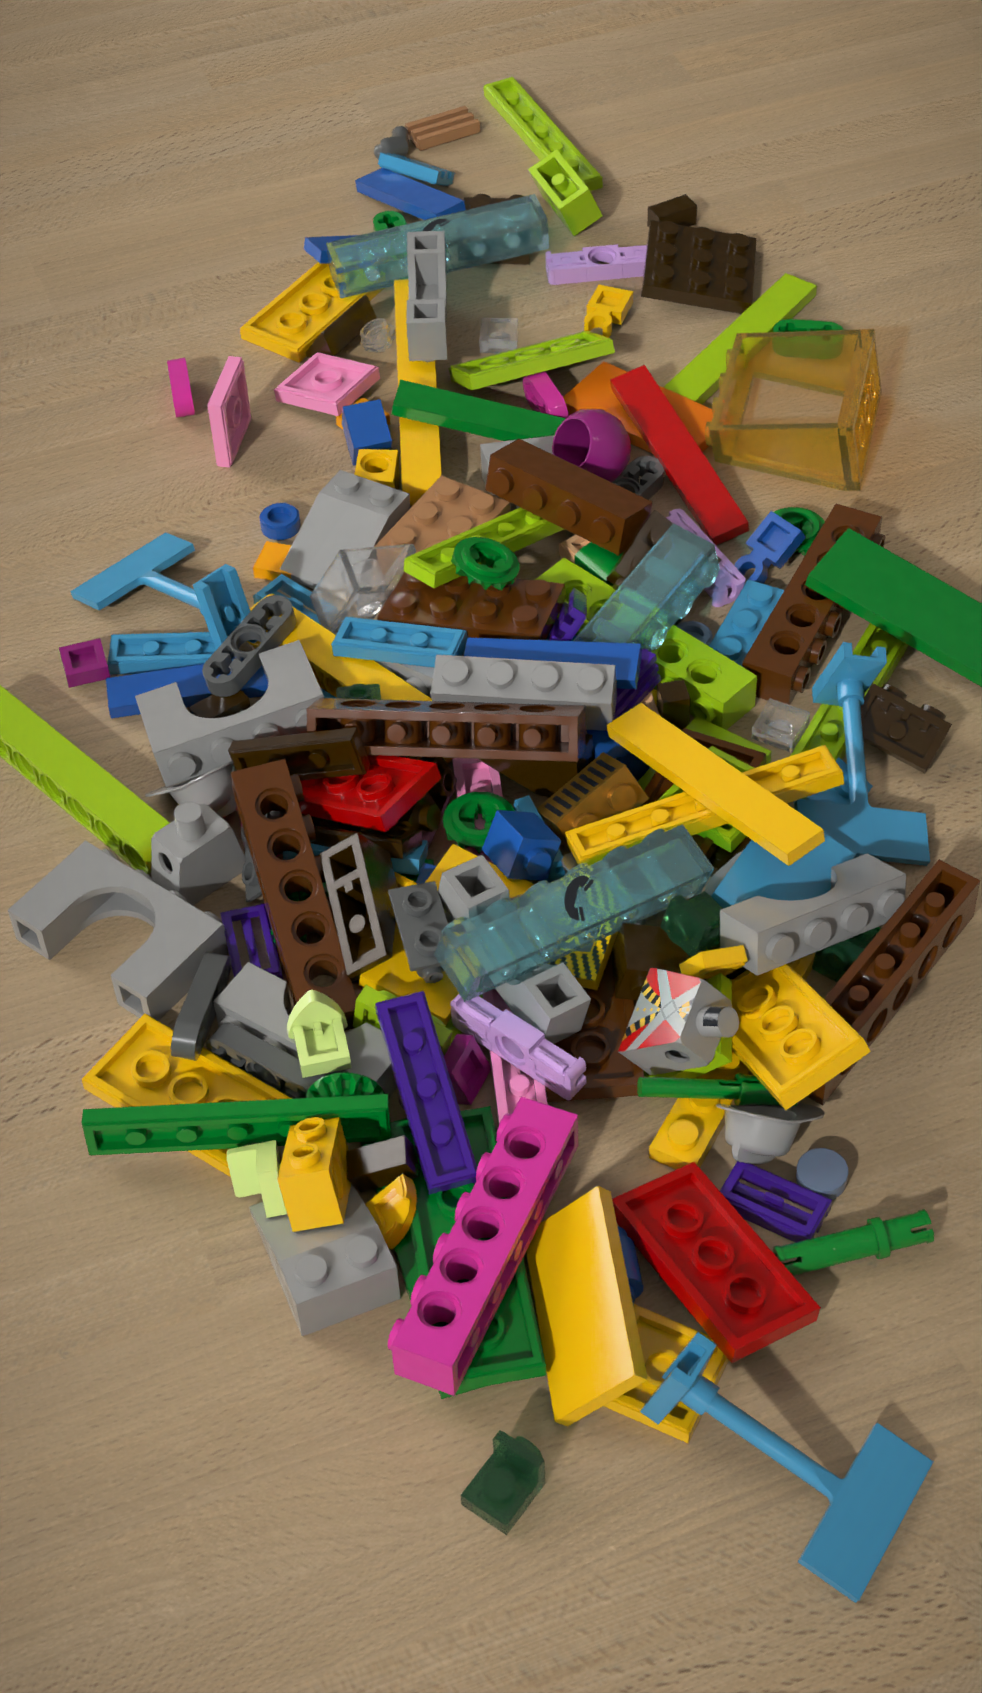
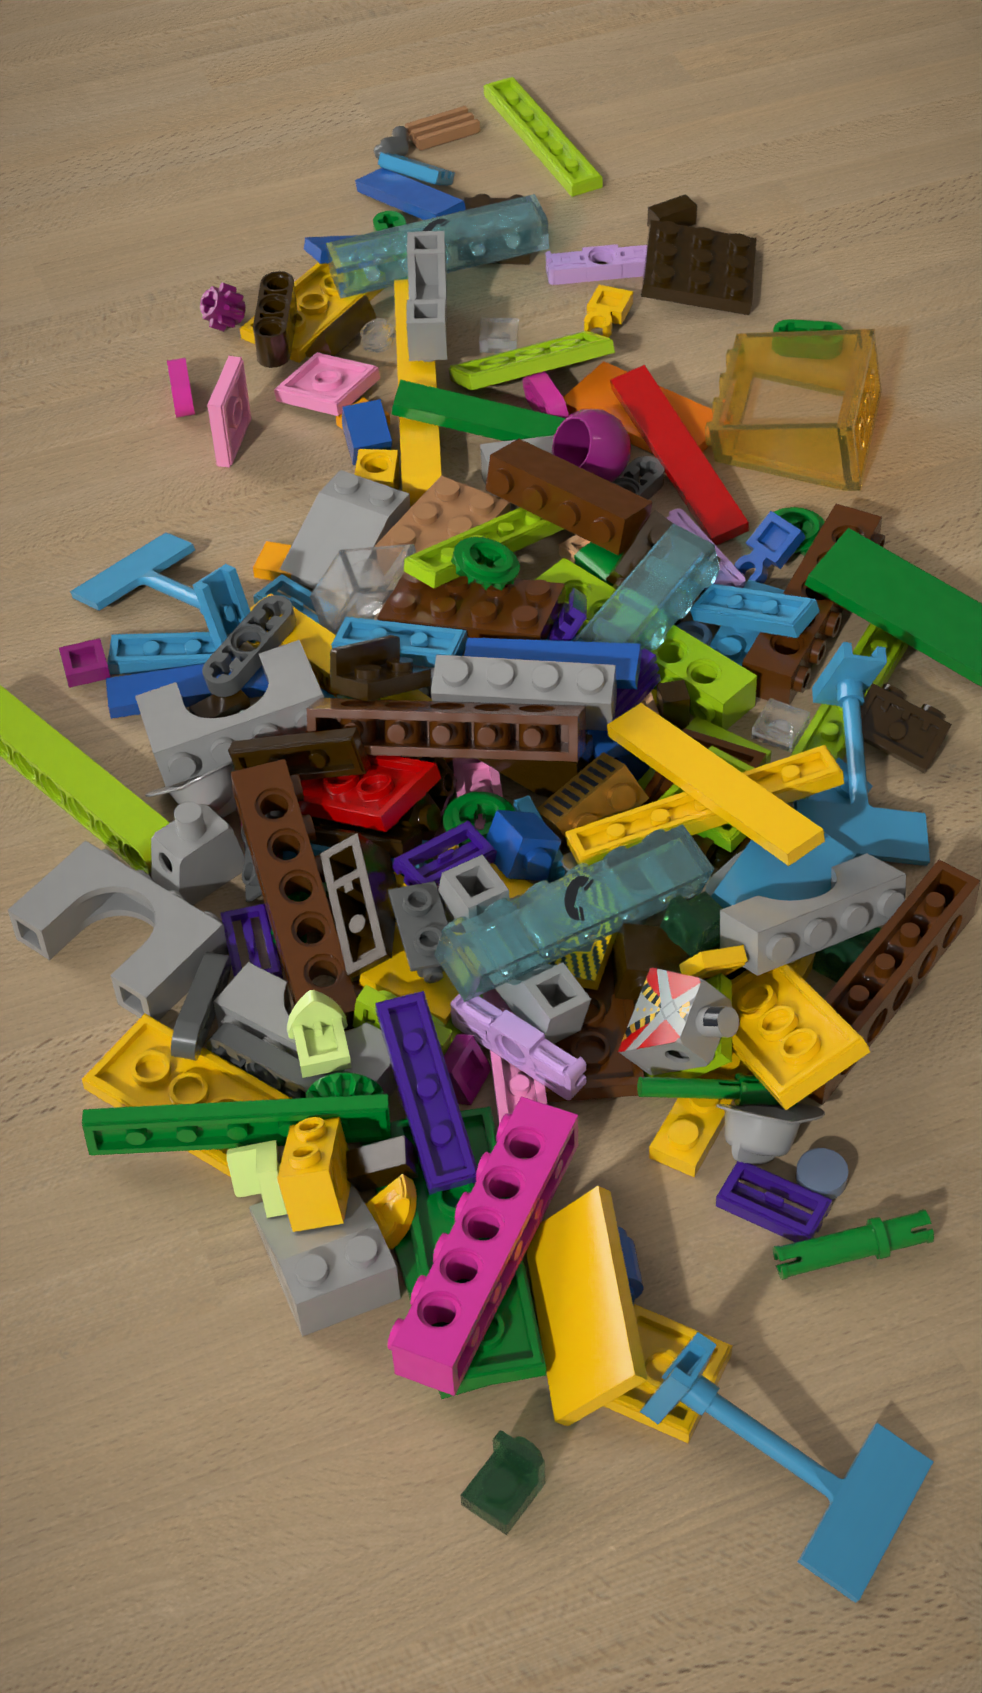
(222, 306): none -> magenta gear
(275, 319): none -> dark brown beam
(280, 521): blue tile -> none
(374, 670): none -> dark brown bracket
(449, 859): none -> dark purple tile
(565, 192): lime brick -> none
(714, 1262): red plate -> none
(755, 610): none -> dark azure tile
(780, 302): lime tile -> none

